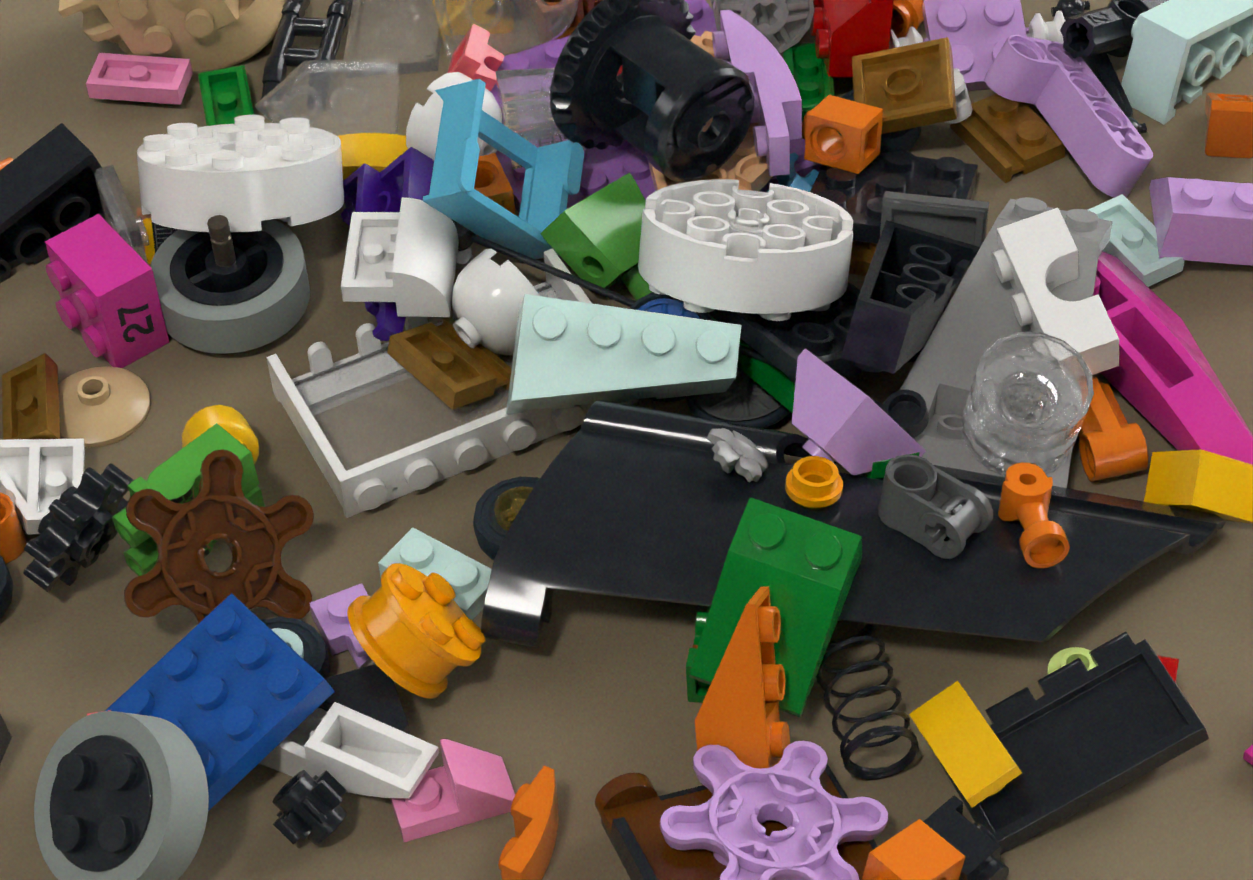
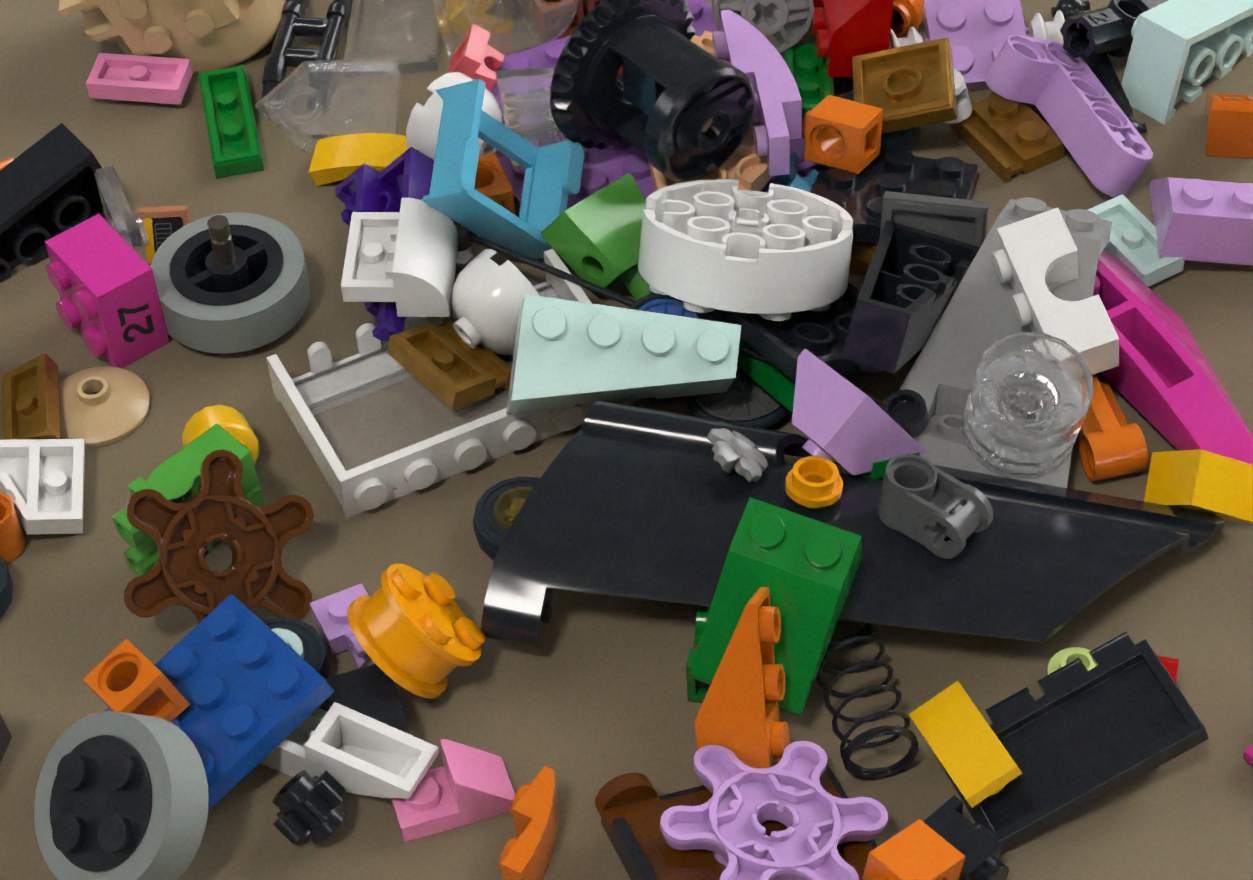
(77, 527): black gear -> none
(135, 685): none -> orange brick
(240, 172): white brick -> none
(429, 555): light aqua plate -> none
(1027, 500): orange leg -> none

